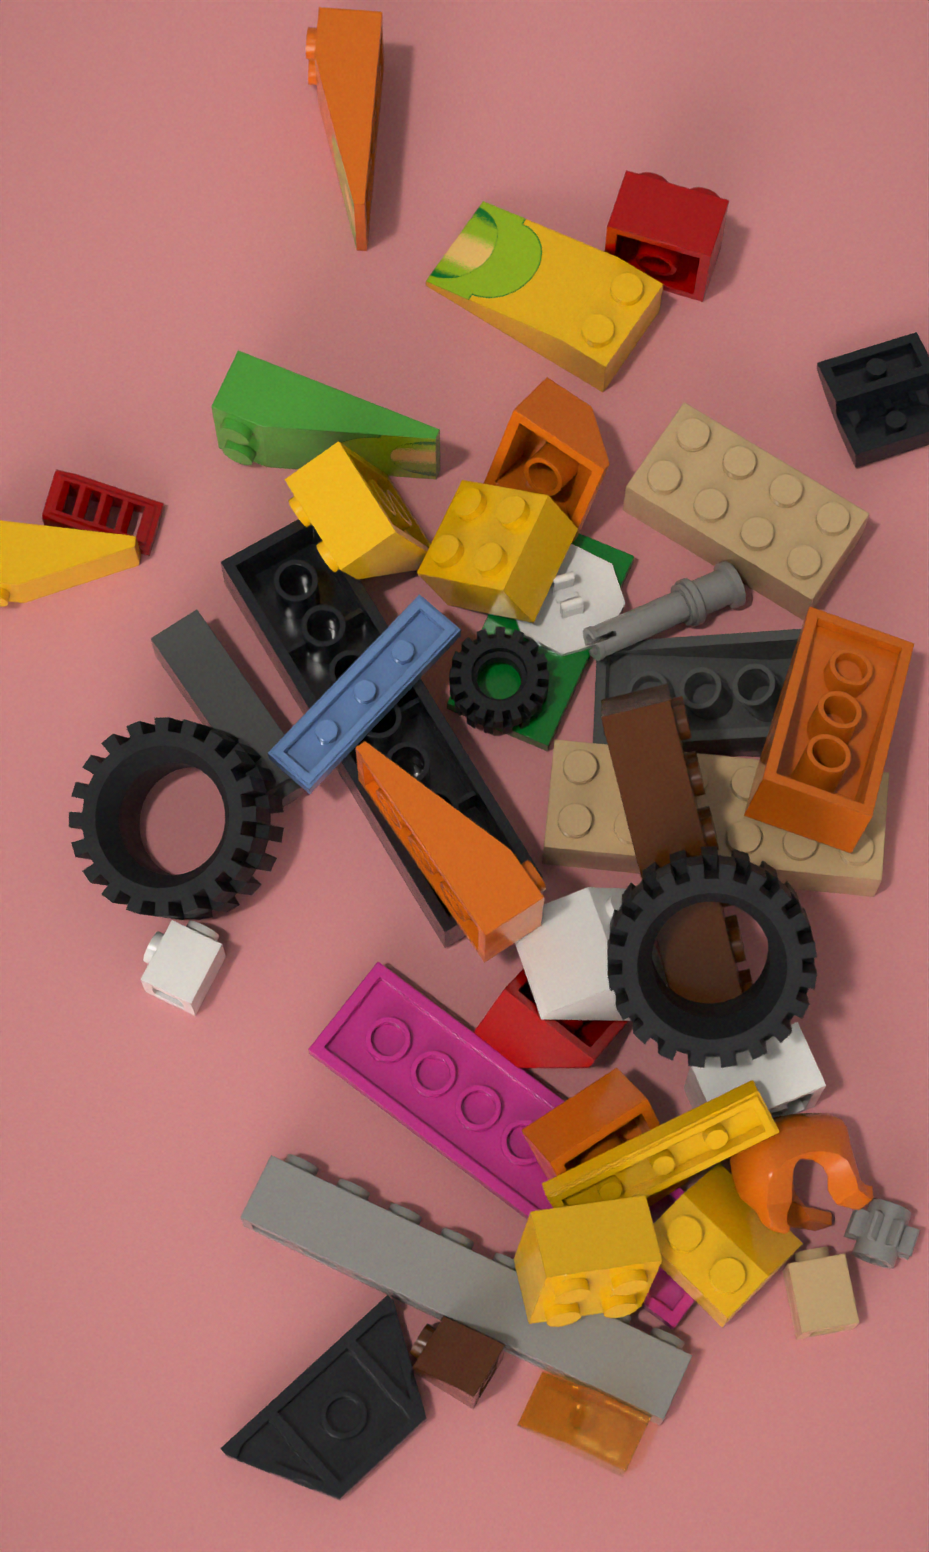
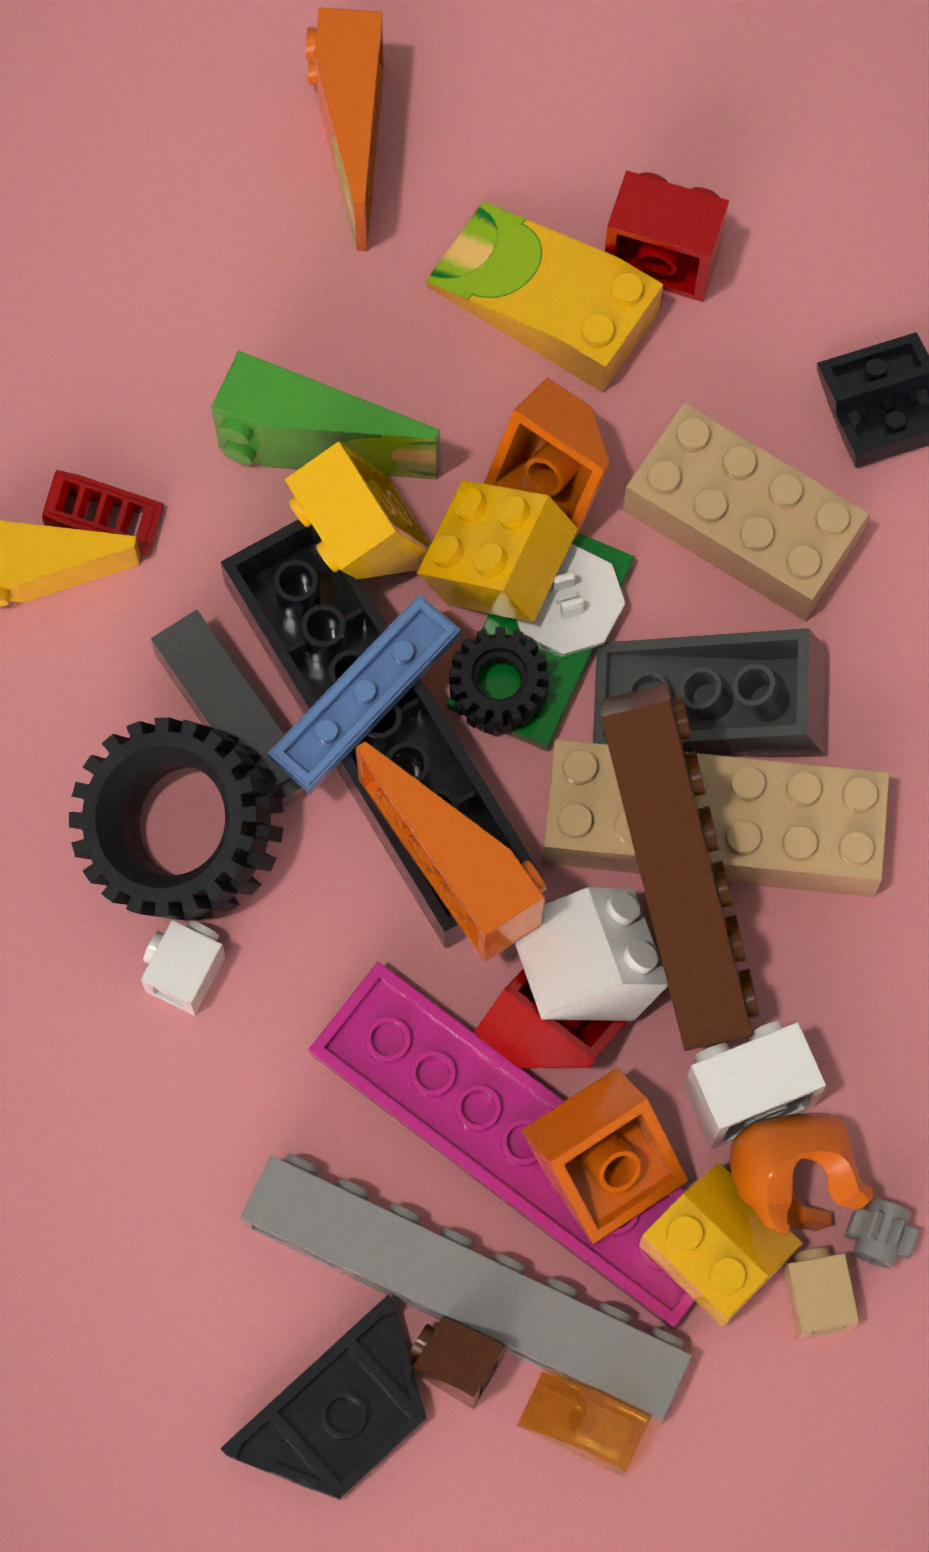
(587, 1260): yellow brick -> none
(668, 1151): yellow tile -> none
(685, 604): light grey pin -> none
(724, 1026): black tyre -> none
(831, 731): orange slope -> none

